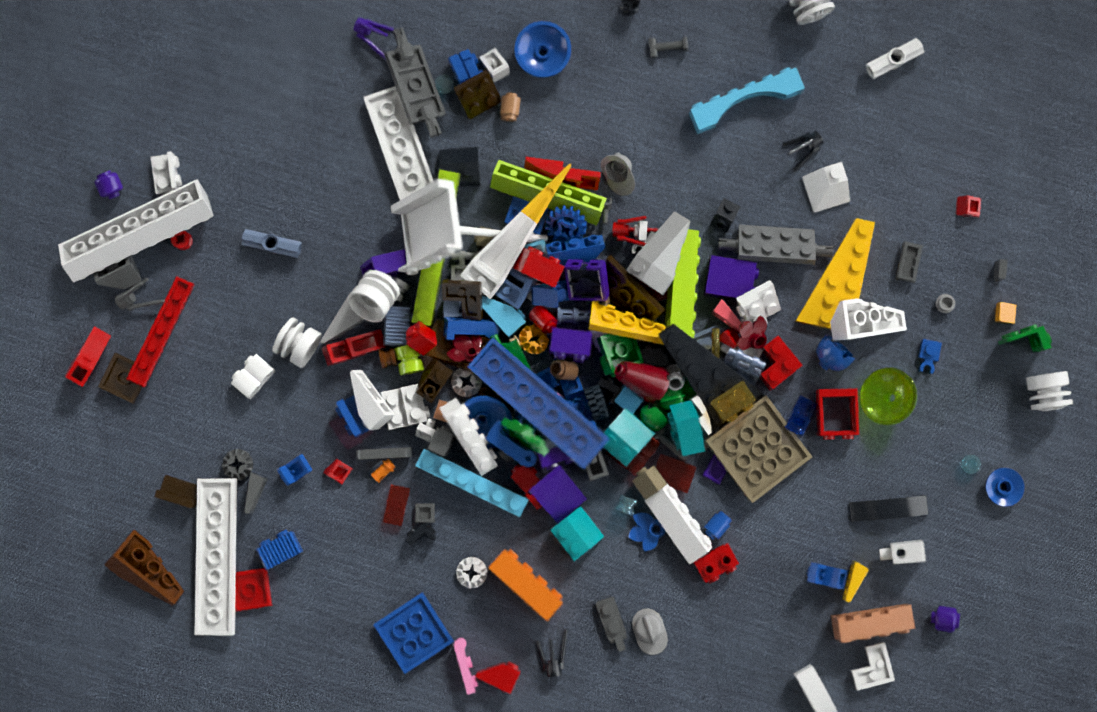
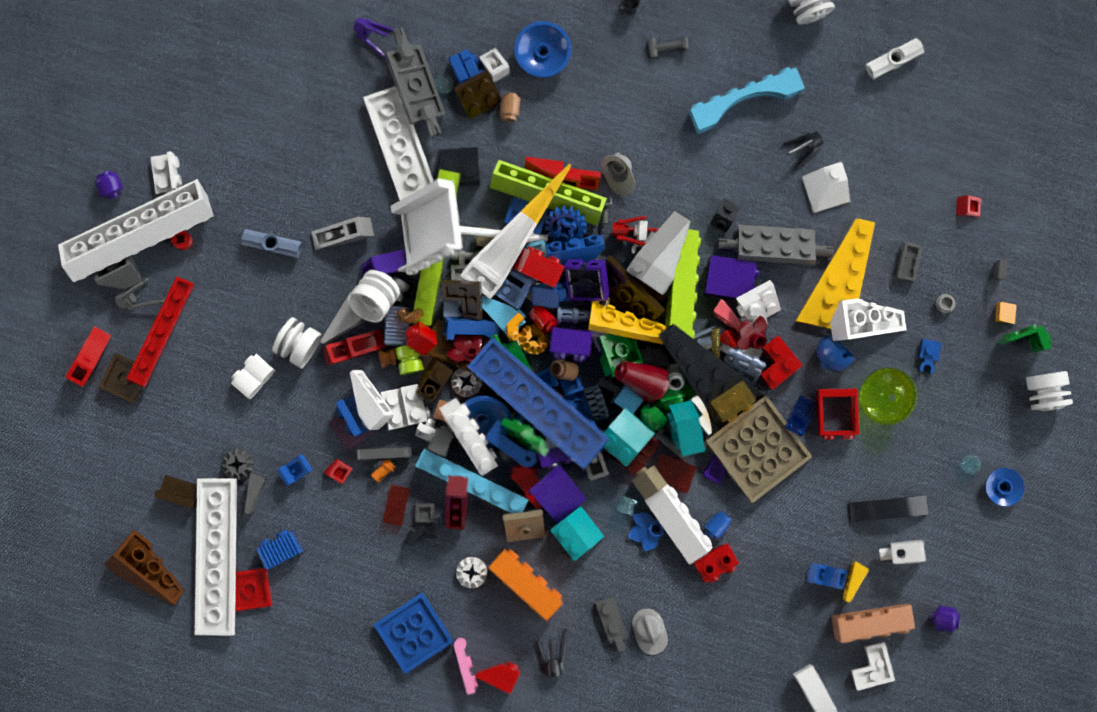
(343, 233): none -> light grey slope
(409, 317): none -> clear orange arm
(456, 502): none -> dark red brick
(512, 327): none -> light orange arm
(524, 525): none -> dark tan plate

